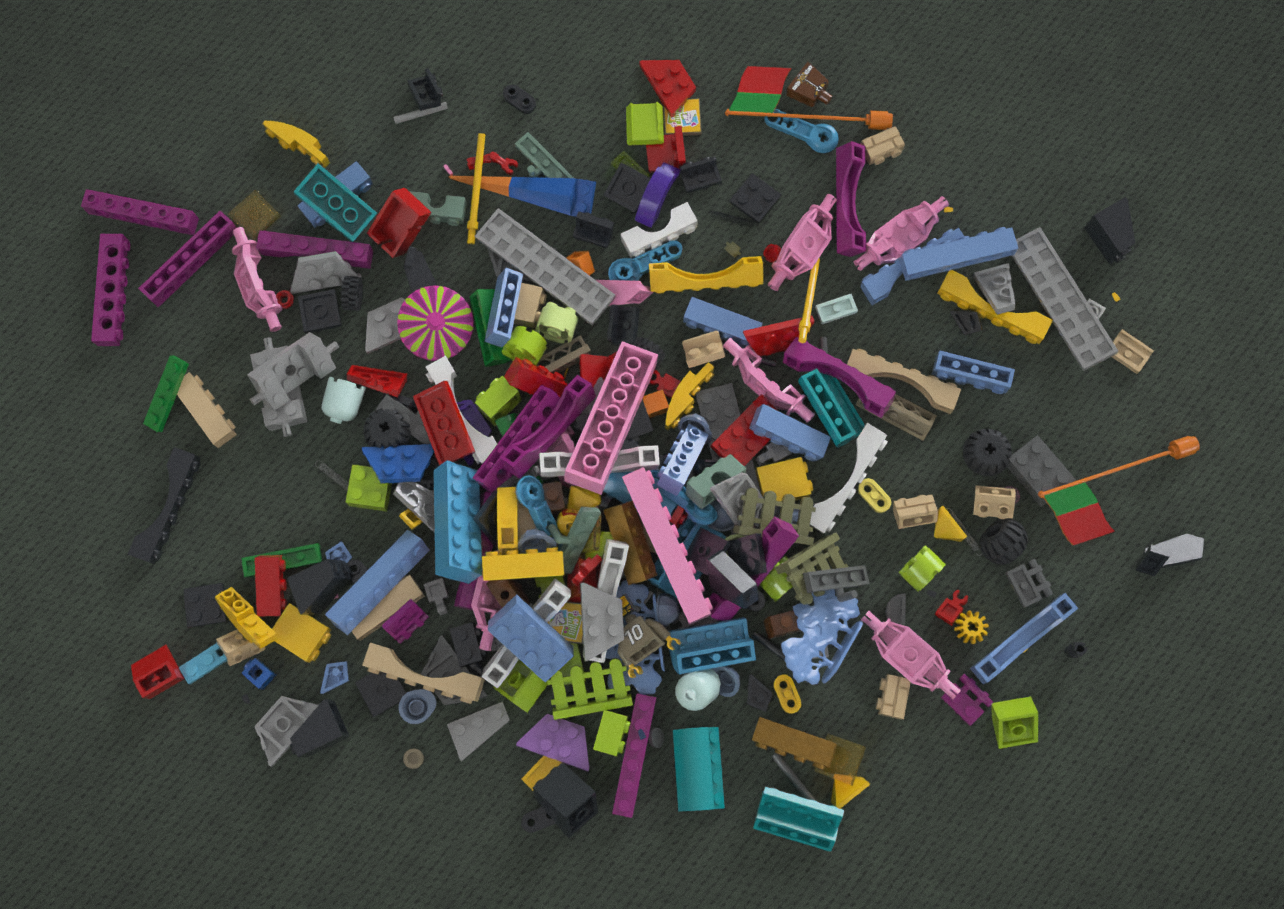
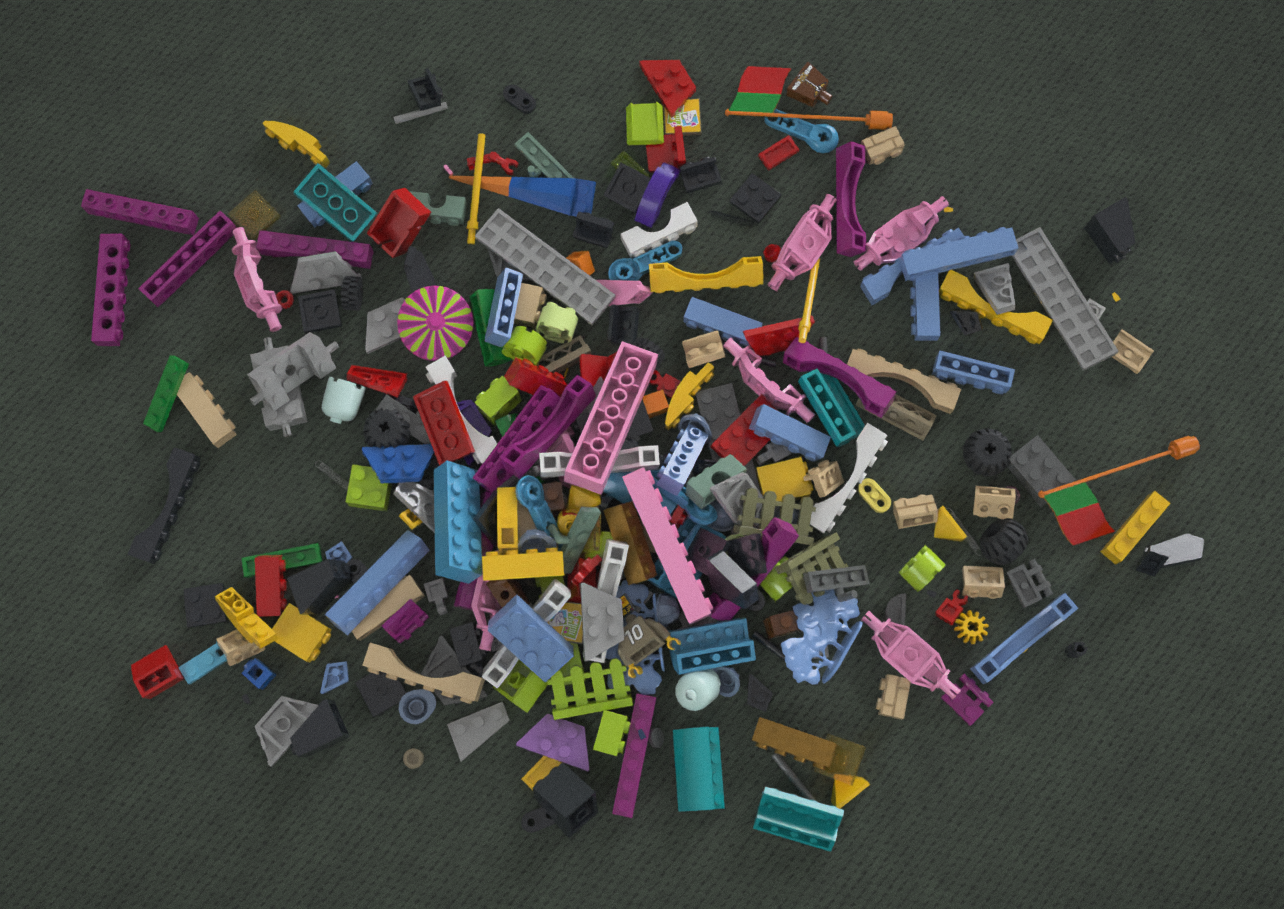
(732, 249): olive plate -> none
(778, 152): none -> red plate
(786, 694): yellow plate -> none
(825, 477): none -> tan bracket
(836, 308): light aqua plate -> none
(925, 308): none -> medium blue brick
(983, 581): none -> tan bracket
(1015, 722): lime slope -> none
(1135, 527): none -> yellow brick

